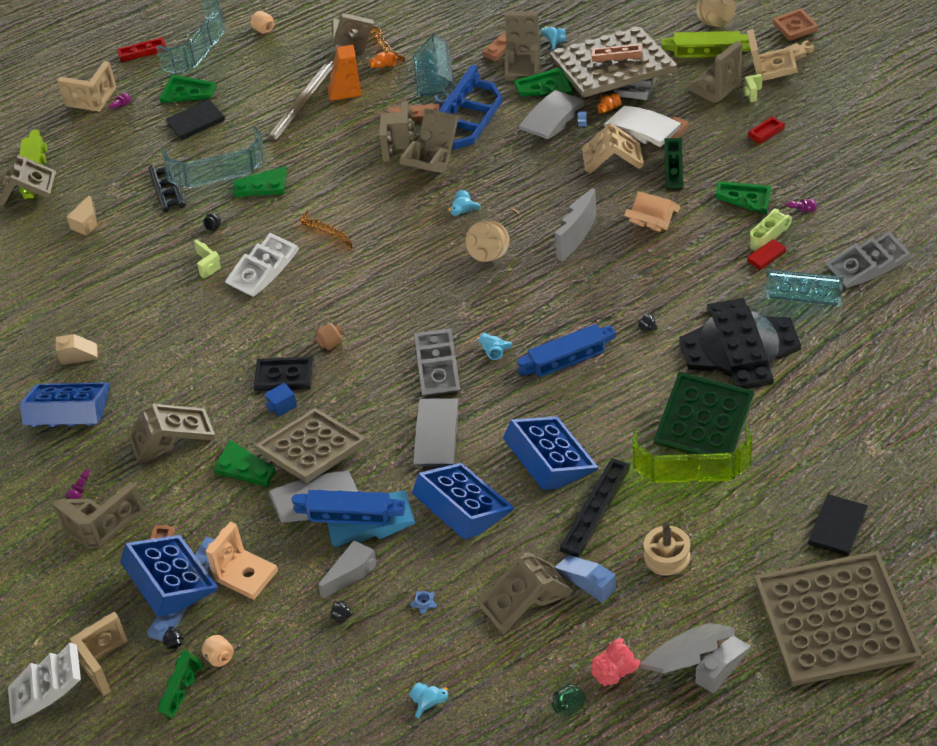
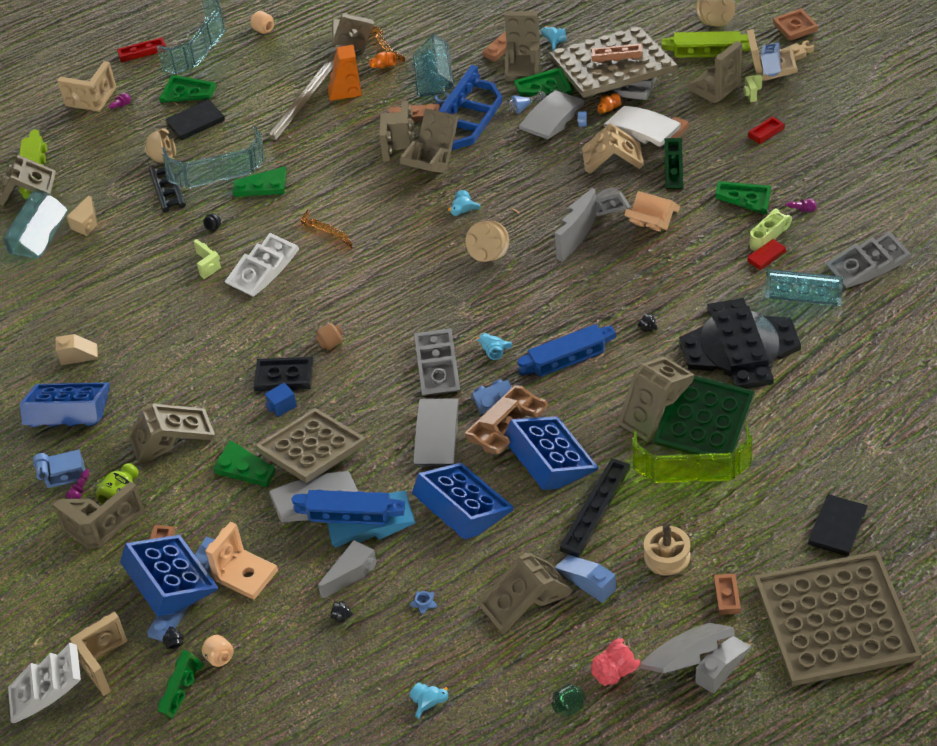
(34, 225): none -> clear light blue slope
(59, 468): none -> medium blue hinge
(115, 481): none -> lime piece
(156, 141): none -> tan cylinder
(487, 397): none -> medium blue bracket
(491, 427): none -> medium nougat bracket
(518, 103): none -> piece
(610, 201): none -> light grey slope
(651, 389): none -> dark tan bracket
(727, 594): none -> nougat plate
(771, 59): none -> medium blue slope

